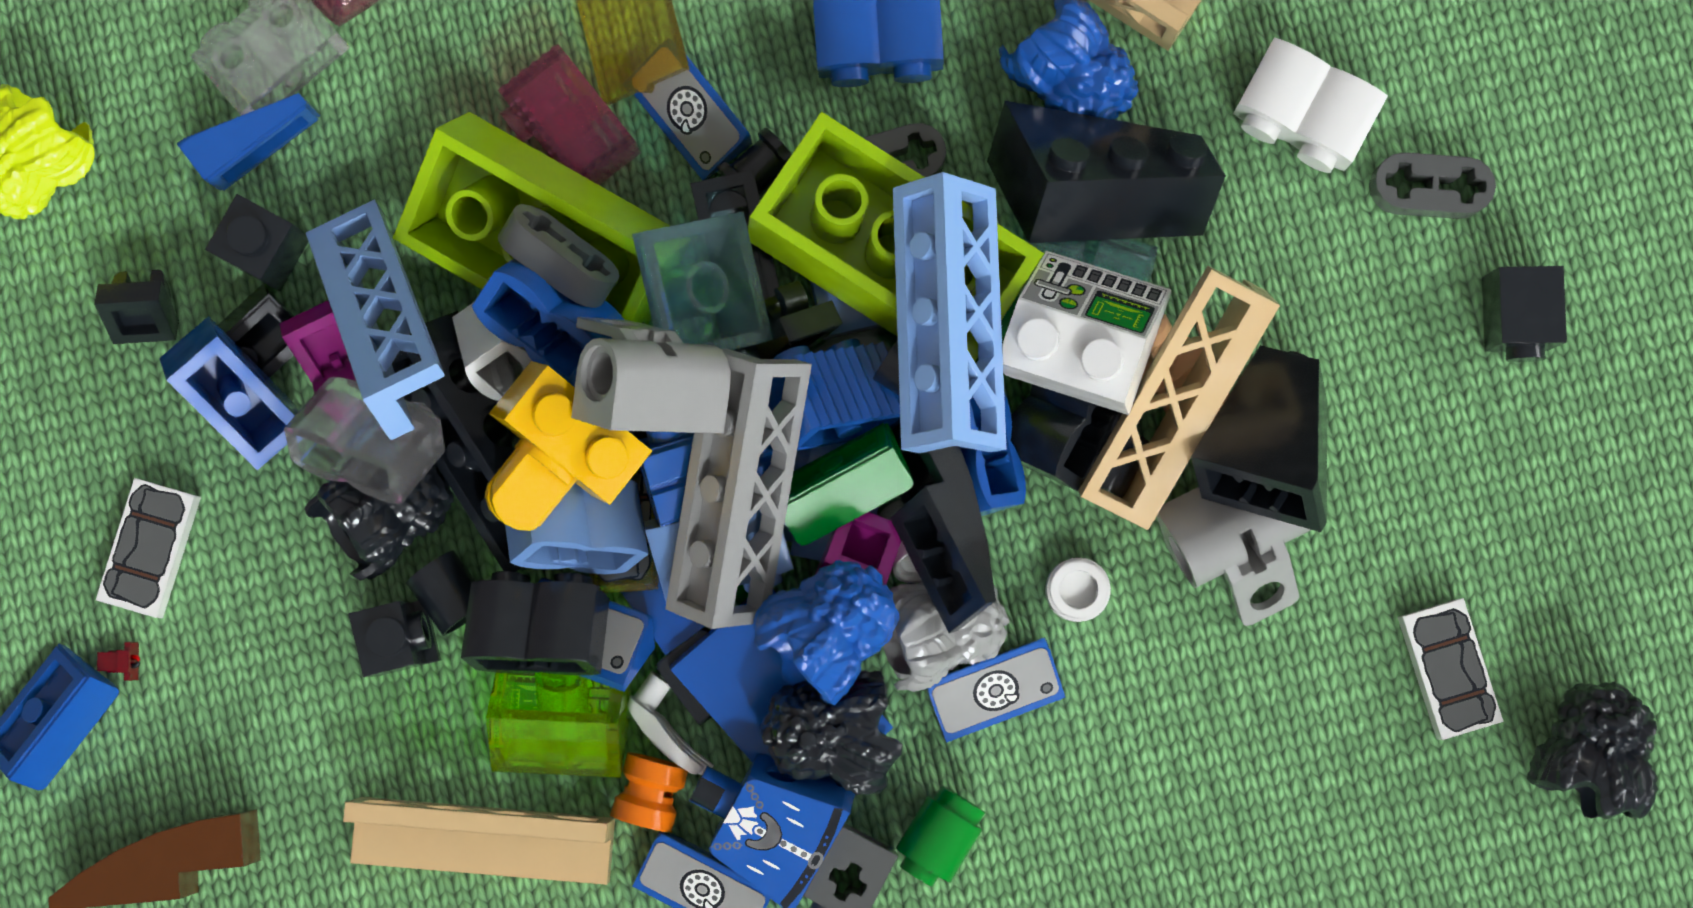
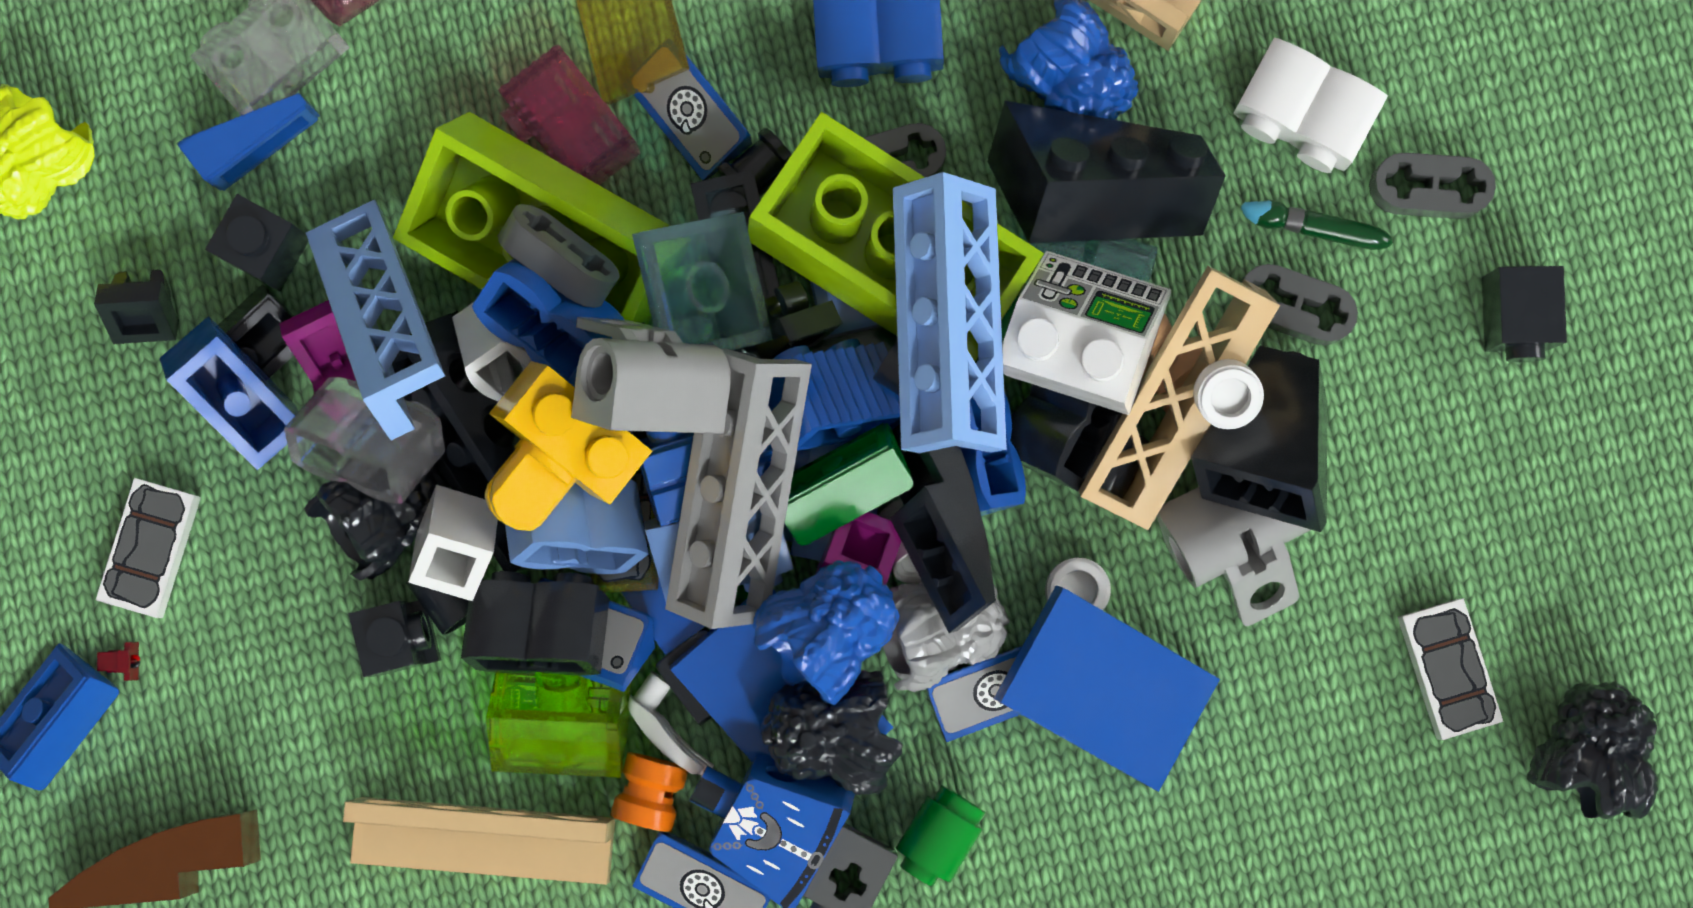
(453, 543): none -> white brick
(1106, 688): none -> blue tile
(1228, 394): none -> white tile
(1275, 215): none -> dark green piece
(1310, 292): none -> dark grey beam

